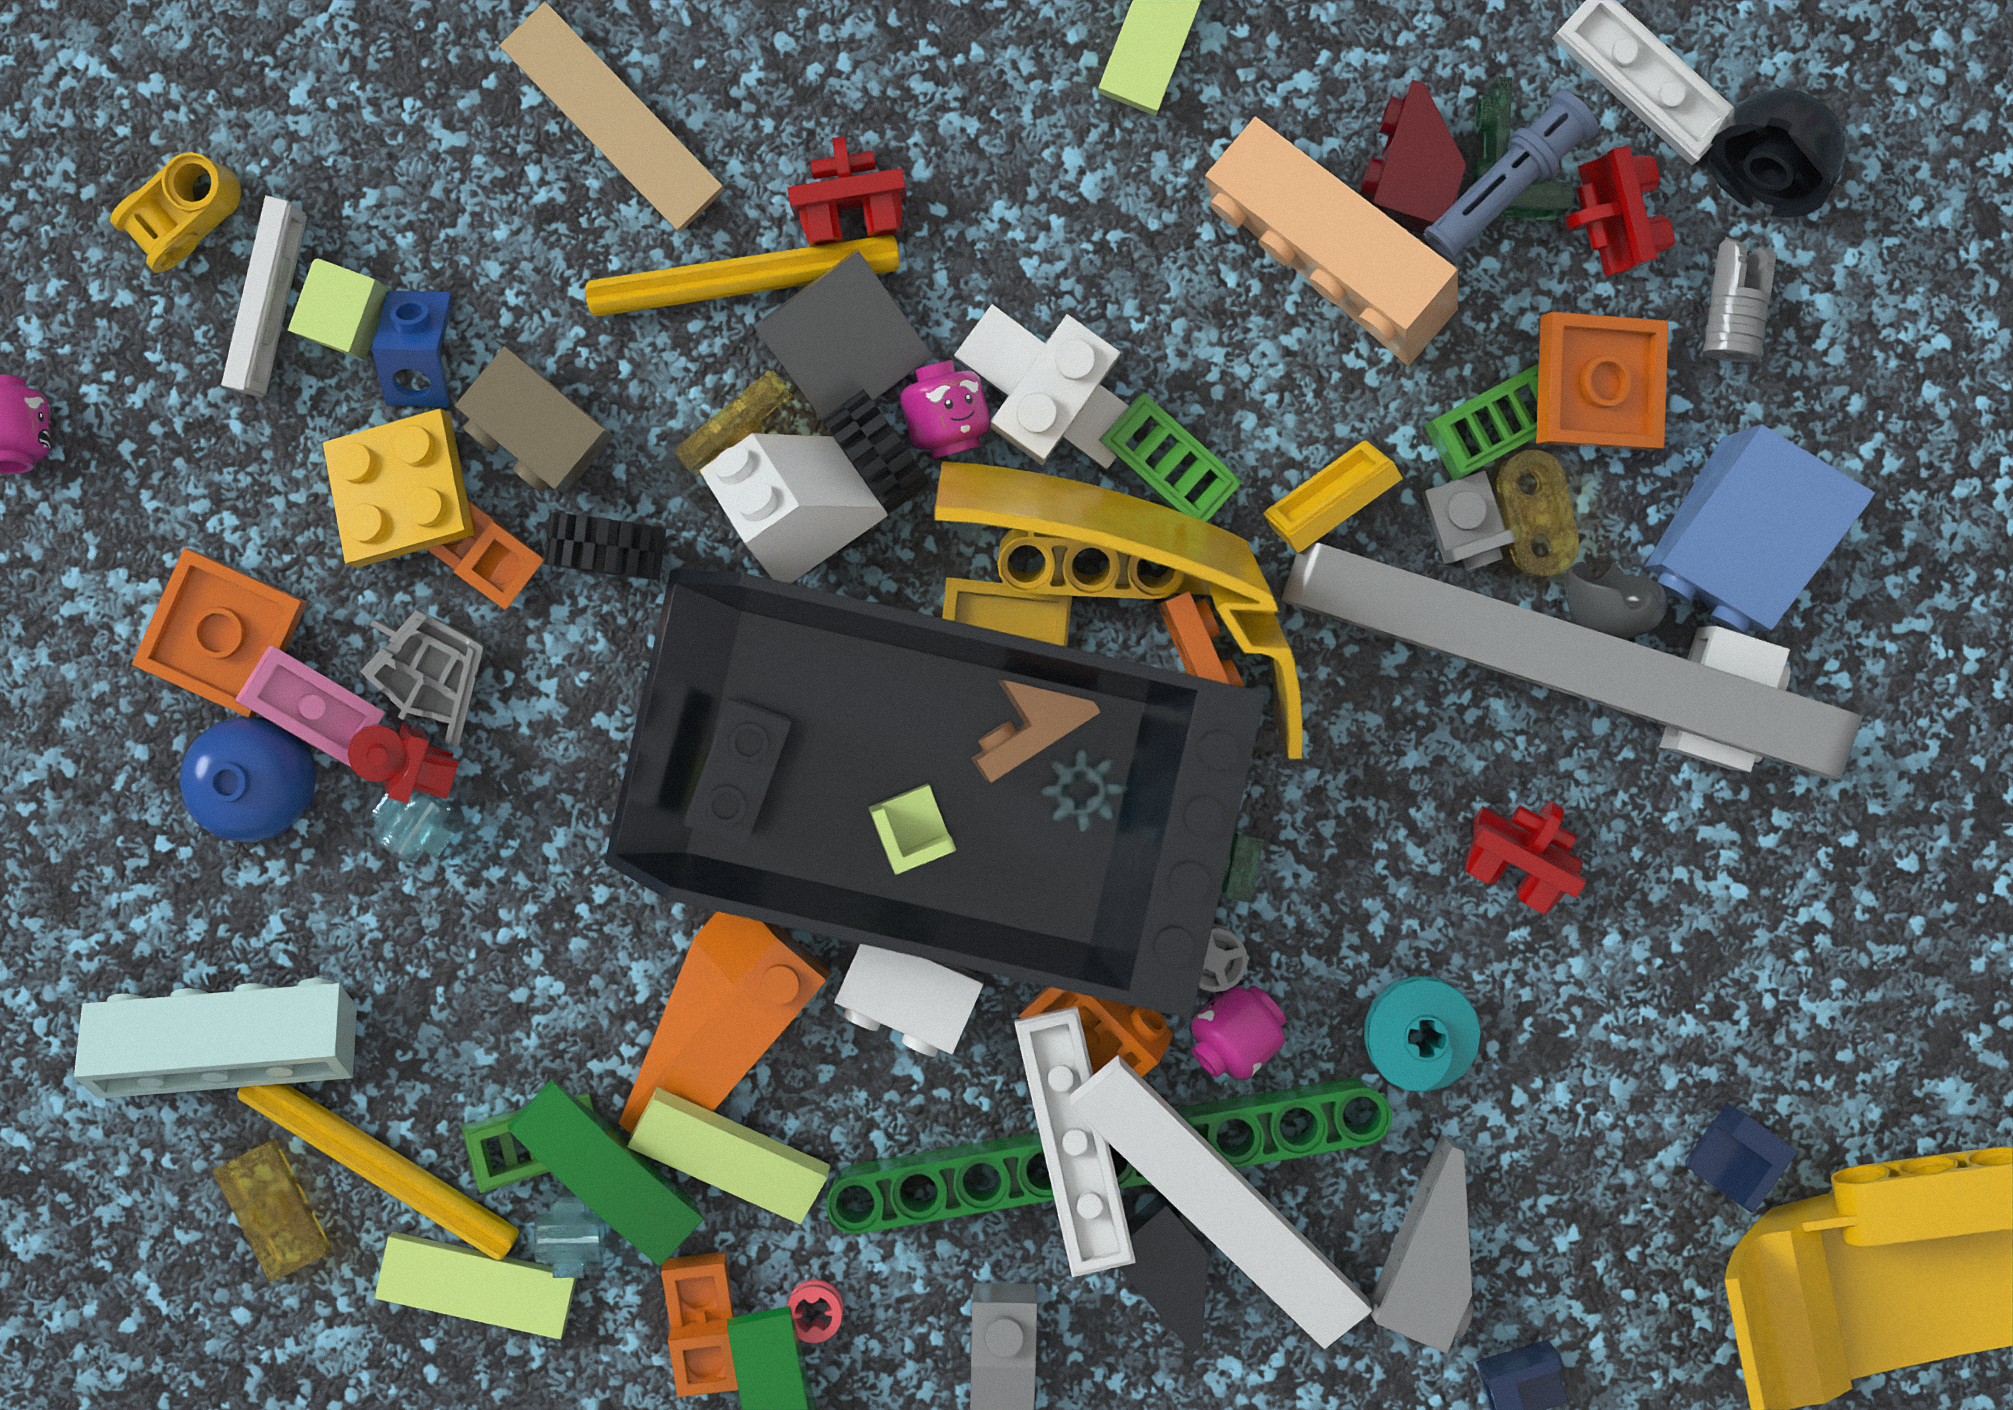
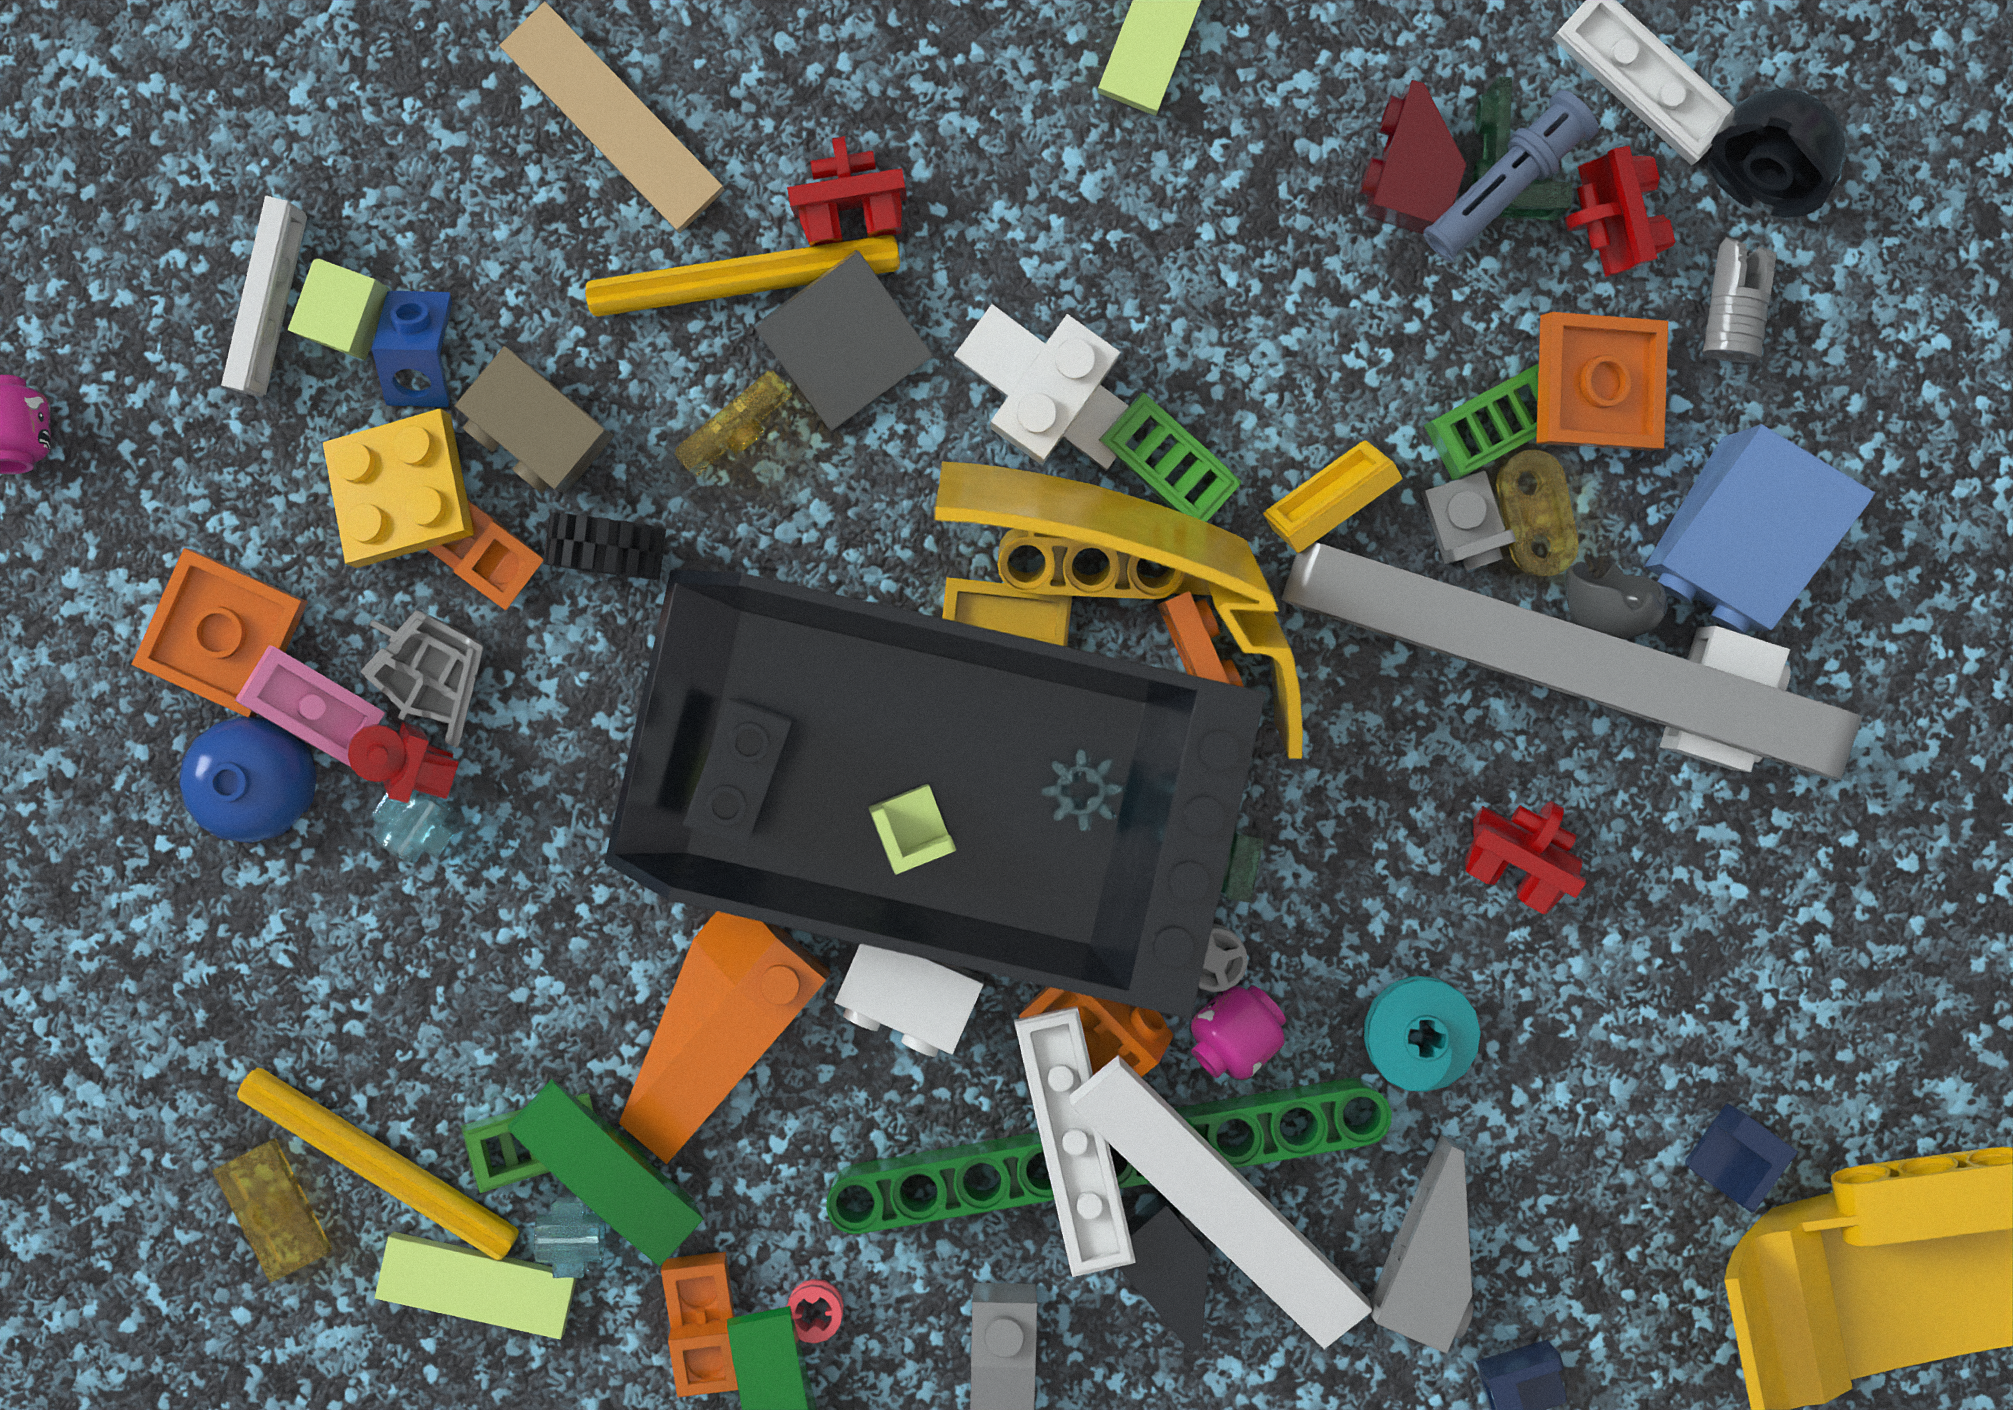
(167, 217): yellow piece -> none
(216, 1039): light aqua brick -> none
(728, 1155): yellowish green tile -> none
(792, 499): white slope -> none
(876, 451): black tyre -> none
(945, 410): dark pink head -> none
(1045, 718): medium nougat slope -> none
(1334, 240): light nougat wedge -> none

